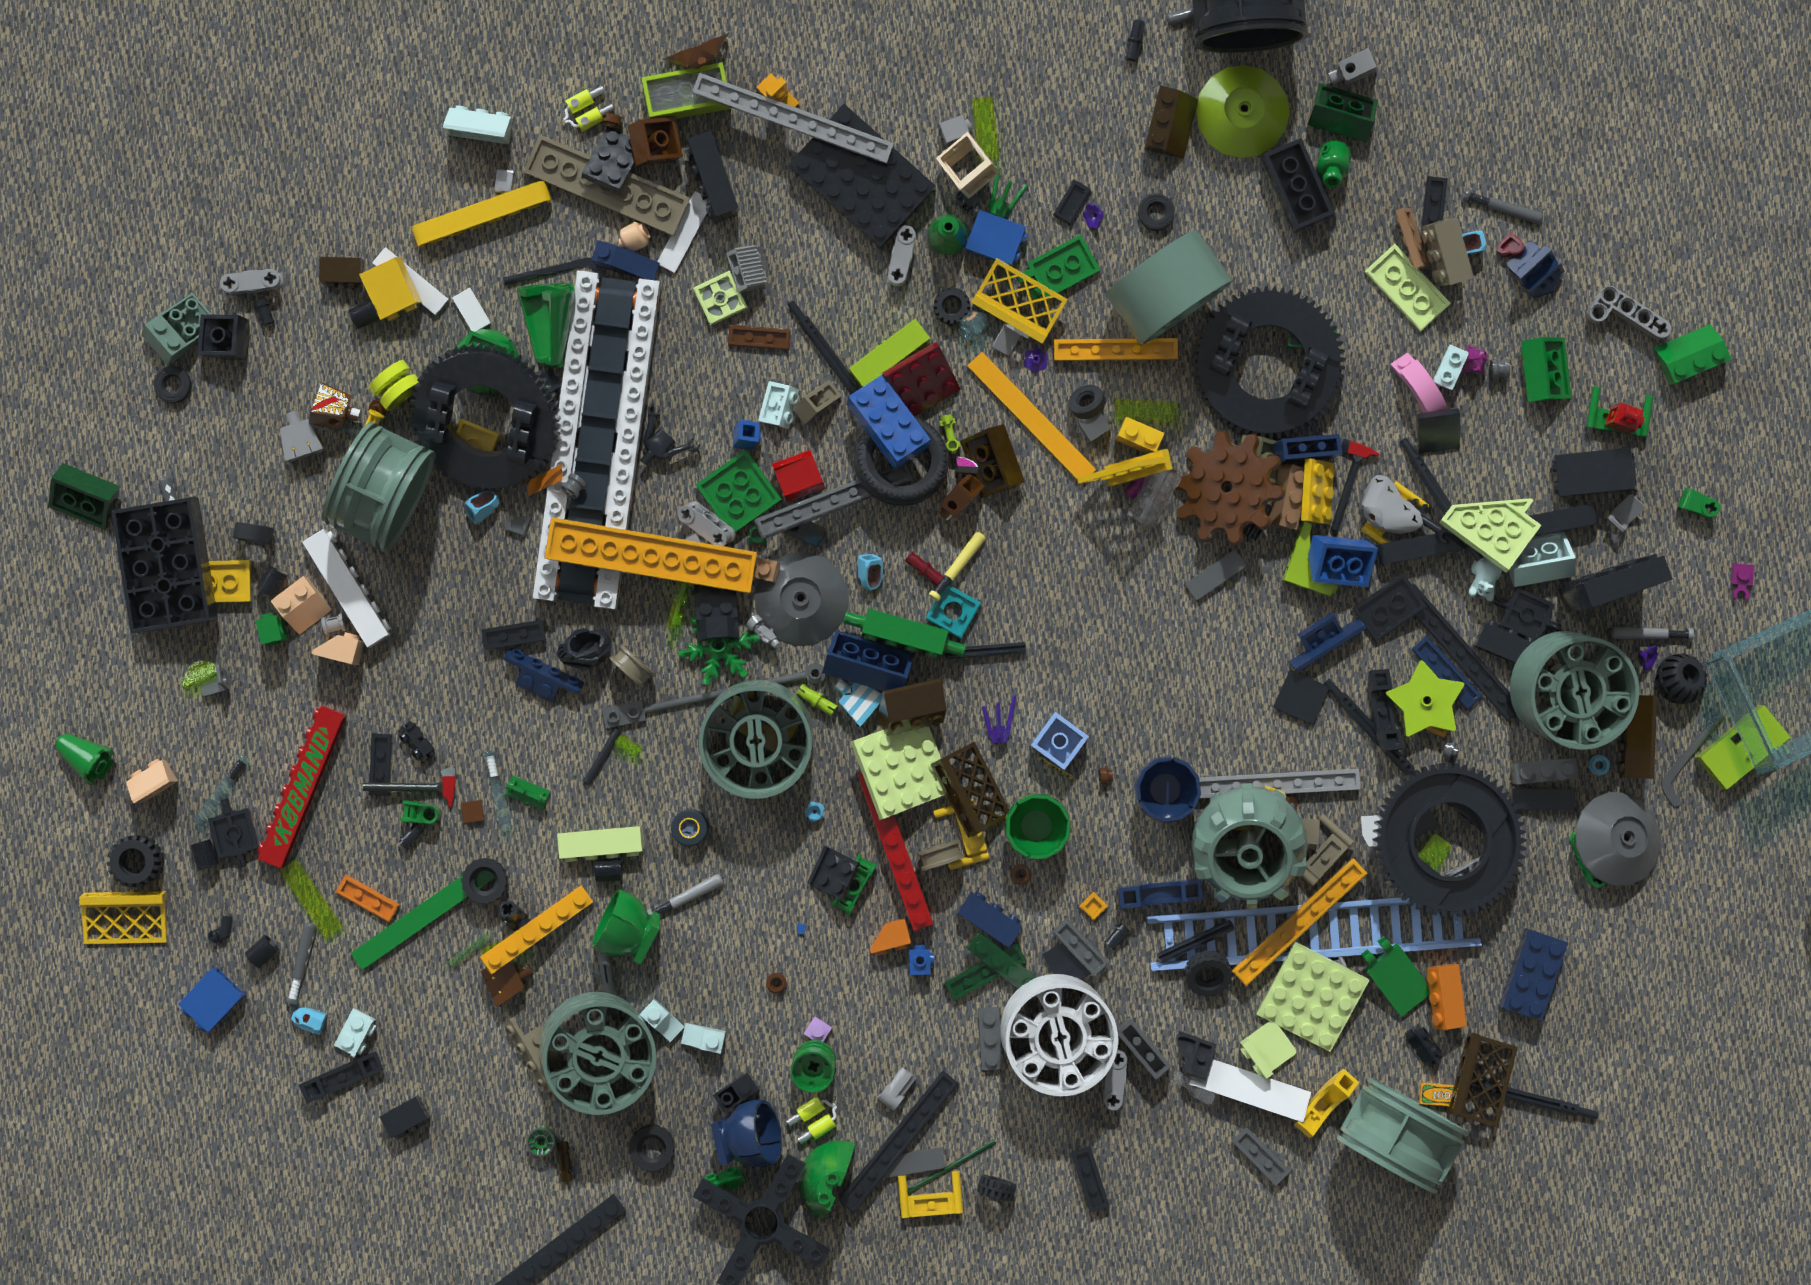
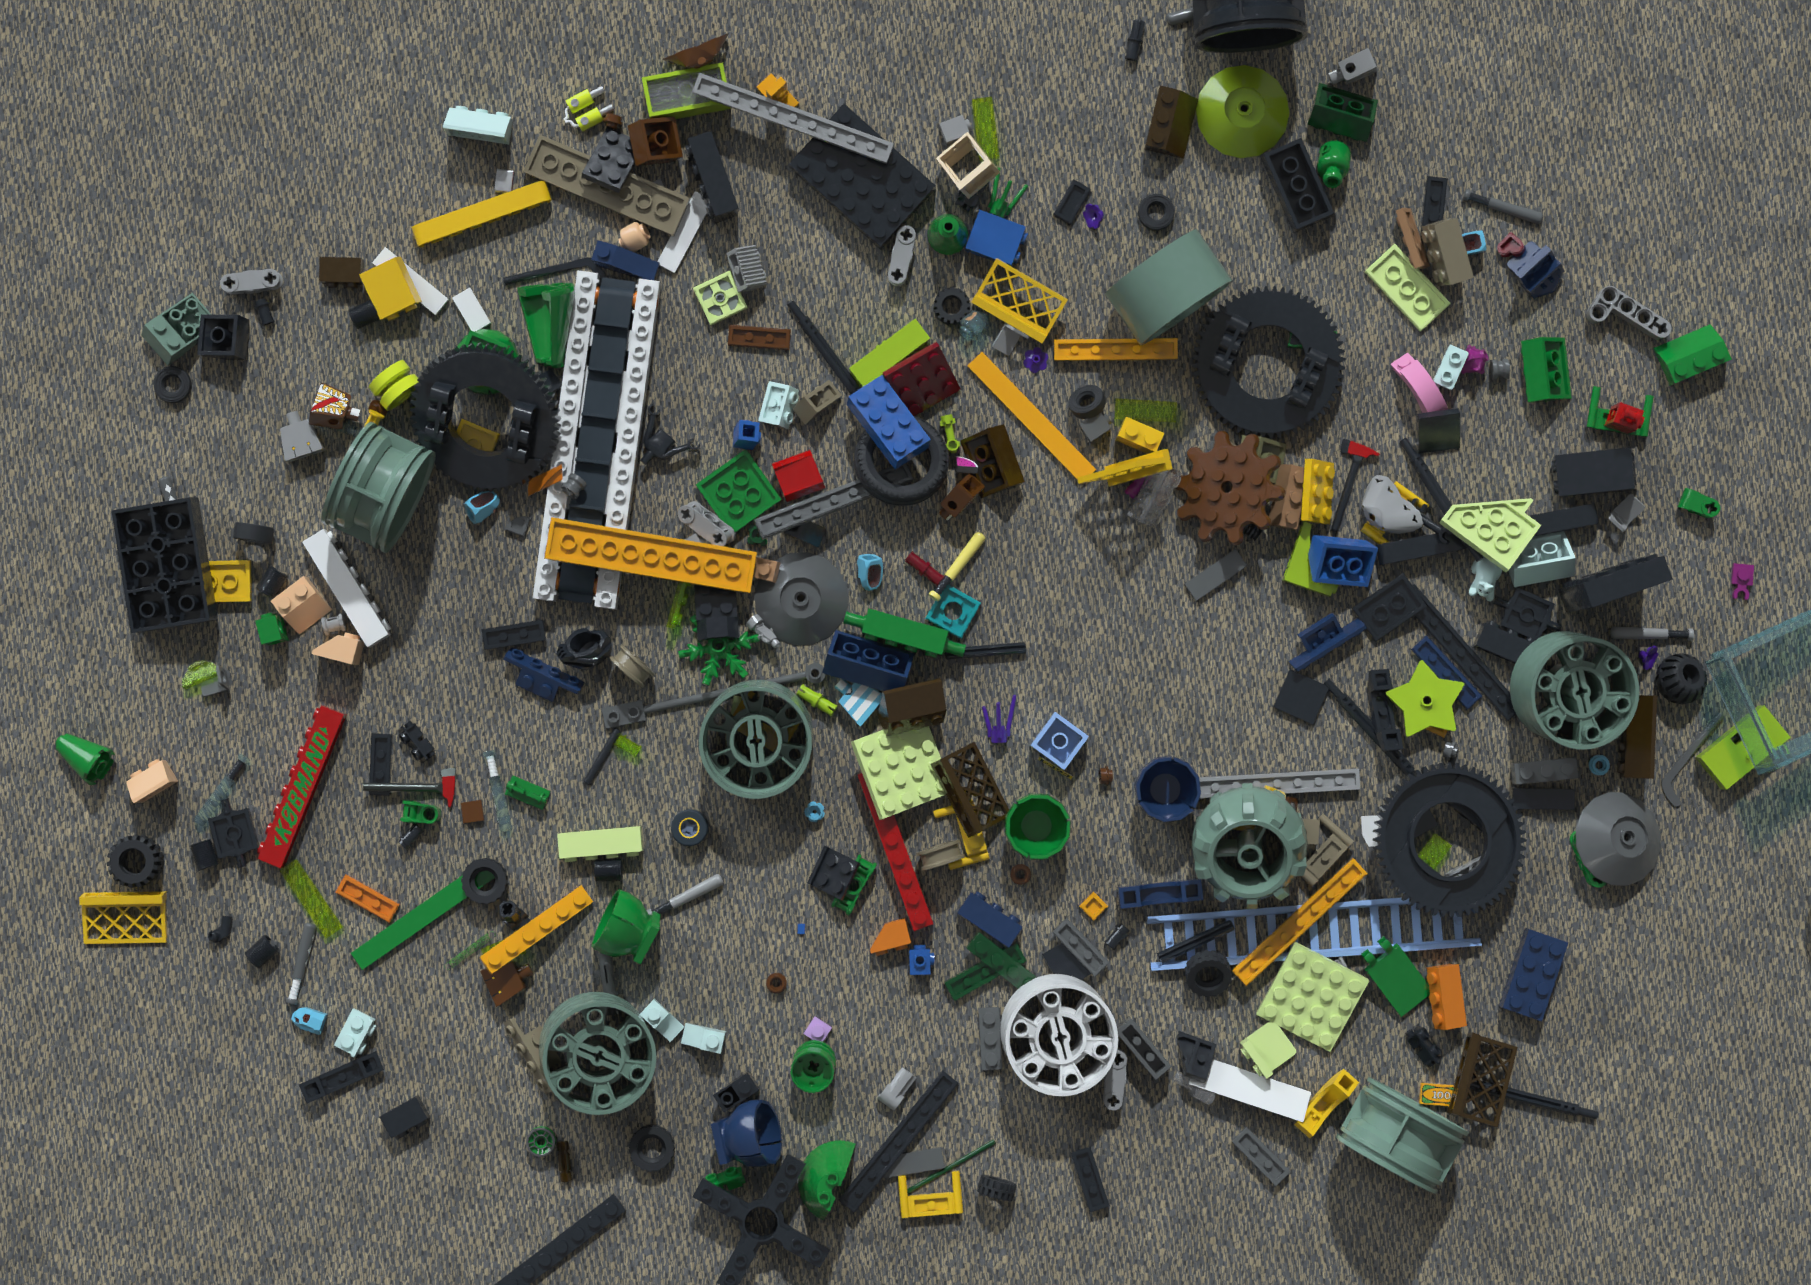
(83, 495): dark green slope -> none
(211, 1000): blue brick -> none
(808, 1111): neon yellow piece -> none
(1062, 267): green tile -> none
(1311, 447): dark blue brick -> none

